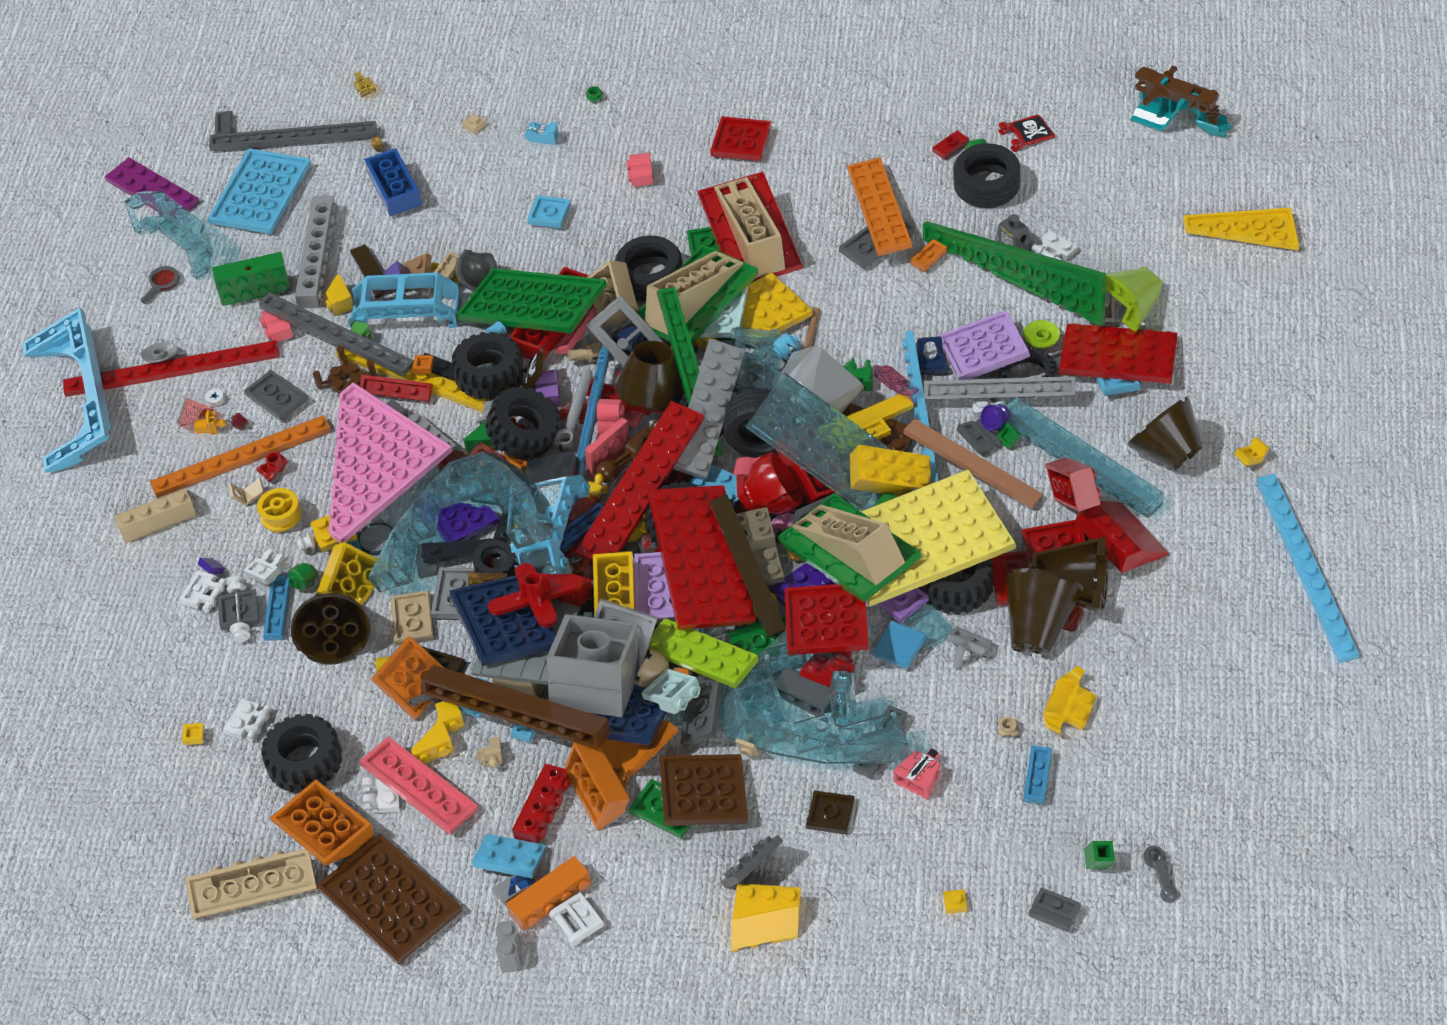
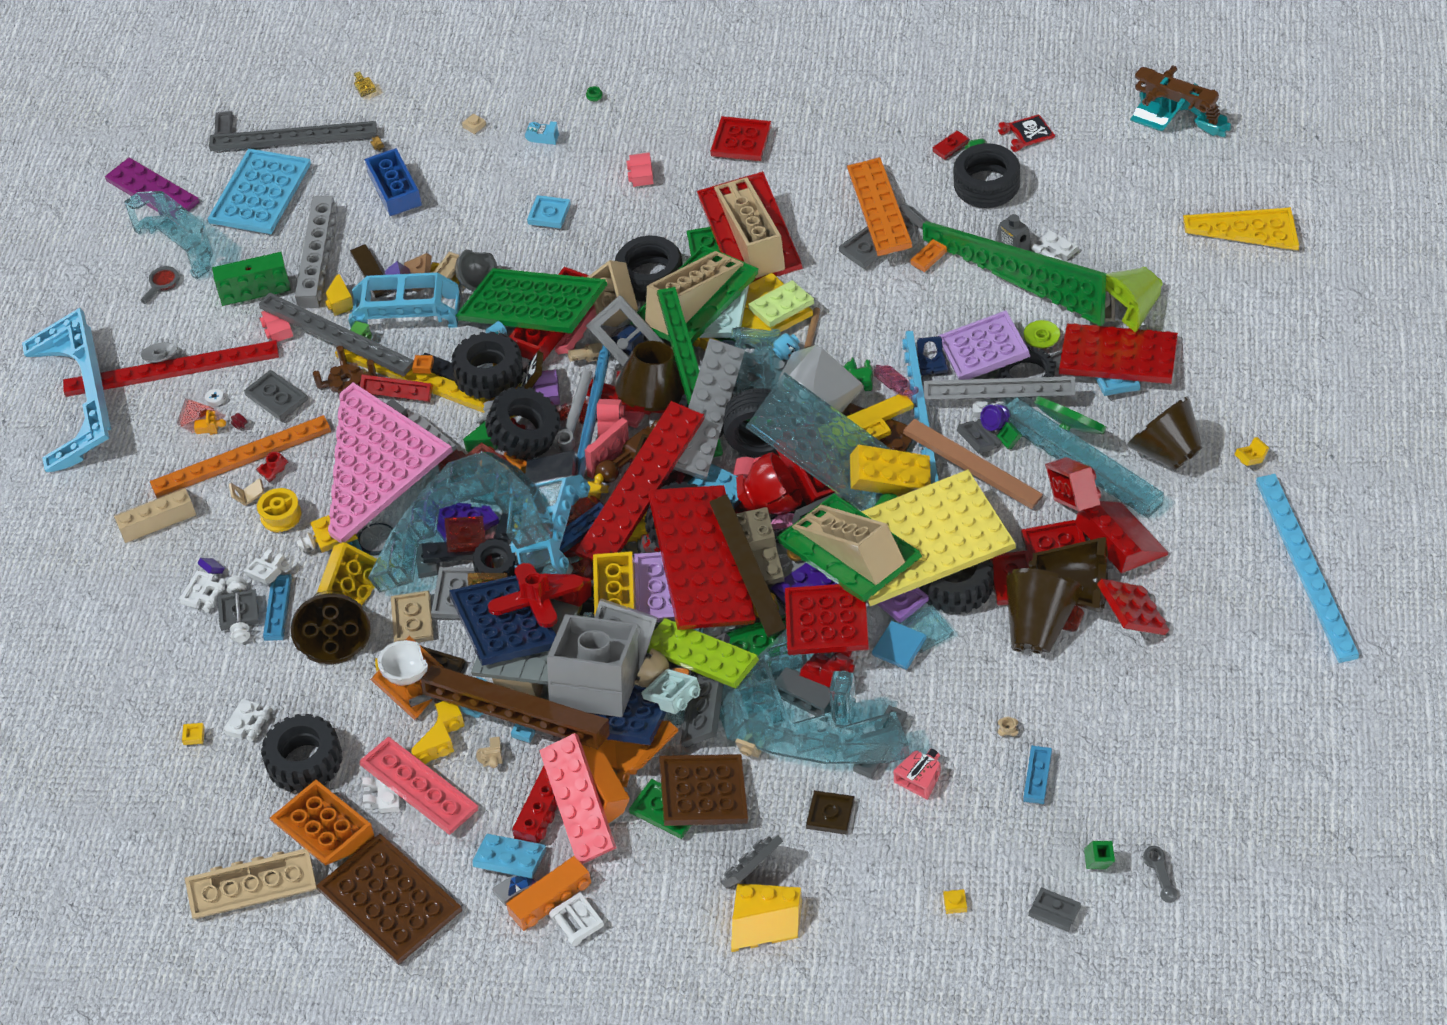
(303, 576): green head -> none
(402, 662): none -> white cylinder
(464, 533): none -> clear red plate
(508, 946): light grey brick -> none
(577, 799): none -> coral plate
(781, 303): none -> yellowish green plate
(914, 216): none -> dark grey plate
(967, 640): light grey plate -> none
(1068, 702): yellow plate -> none
(1069, 418): none -> green dish
(1133, 607): none -> red plate

